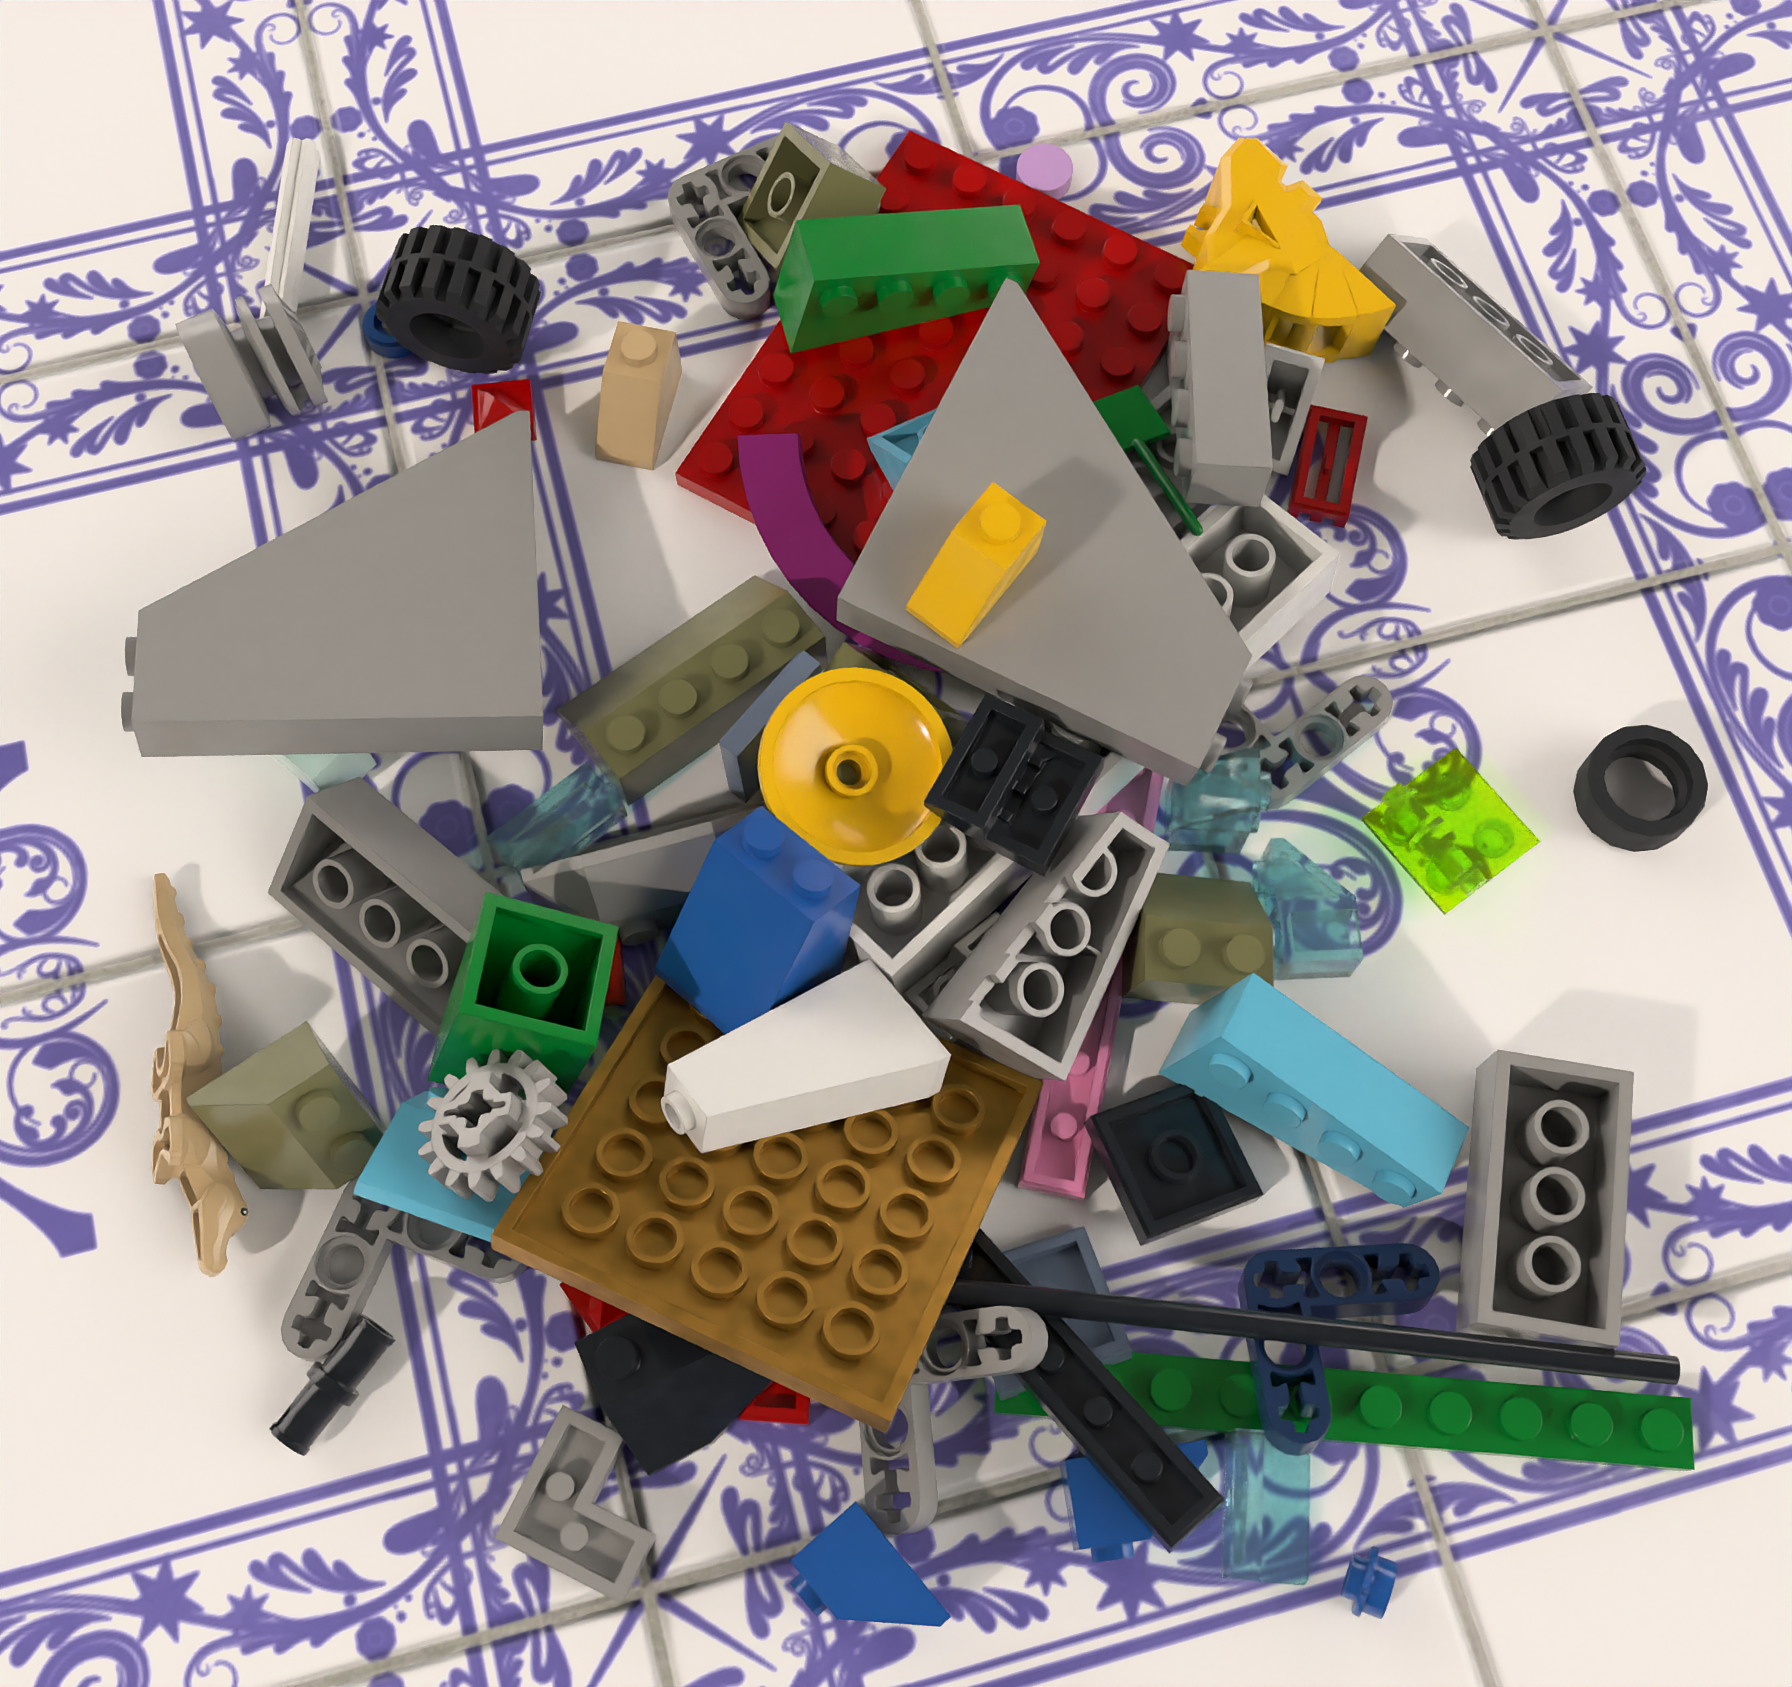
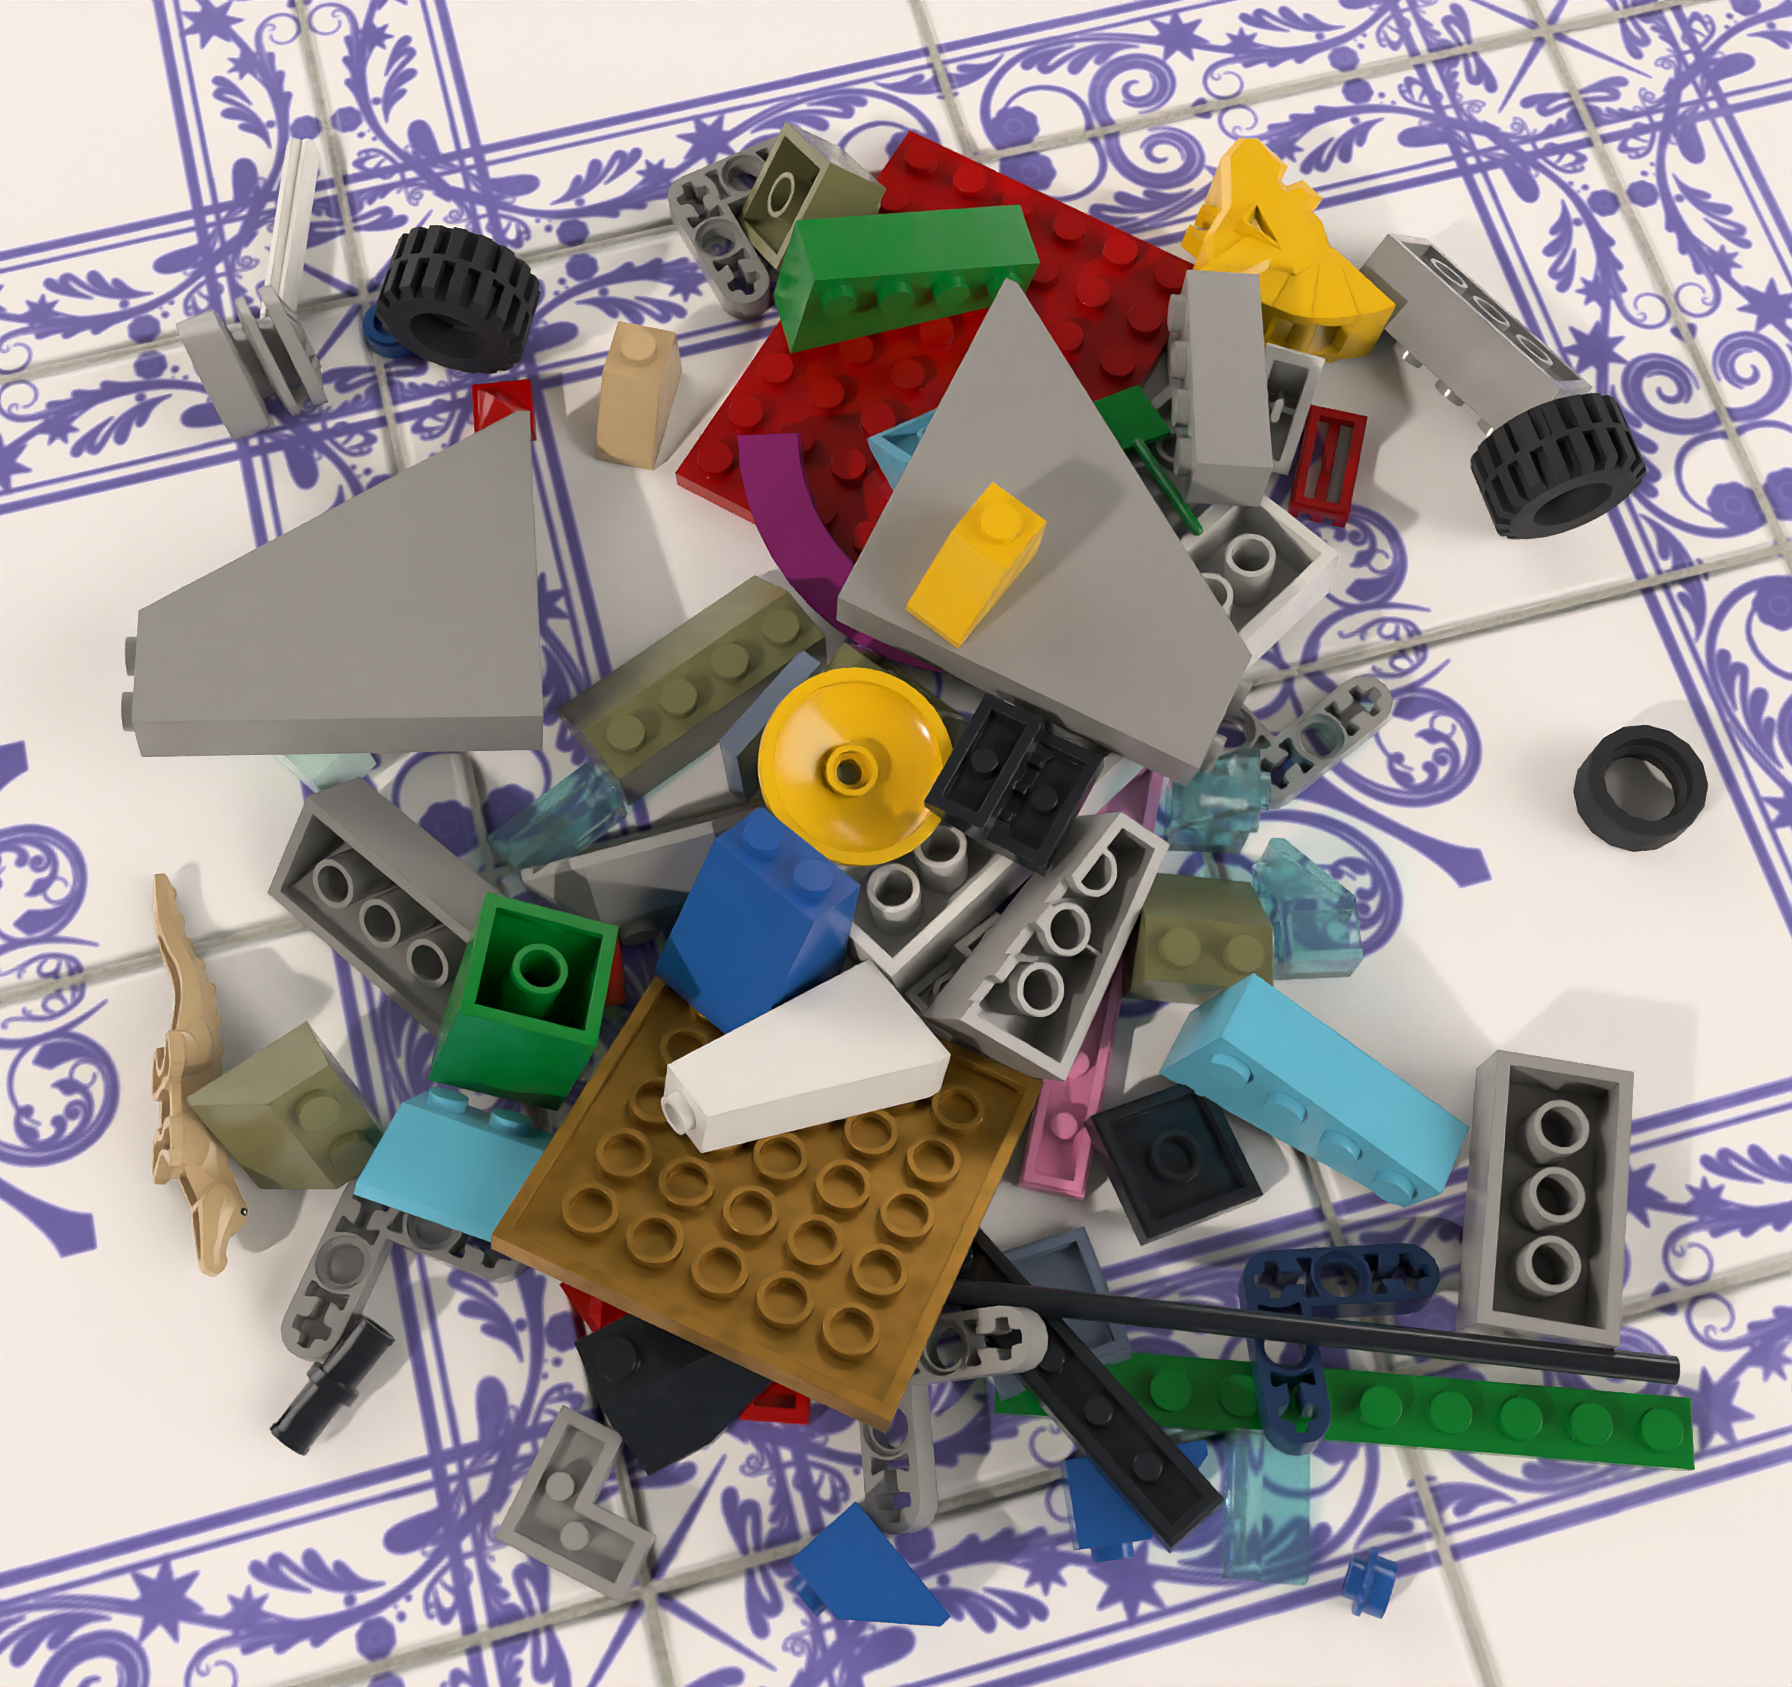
(493, 1125): light grey gear -> none
(1045, 169): lavender tile -> none
(1449, 830): clear neon green hinge -> none

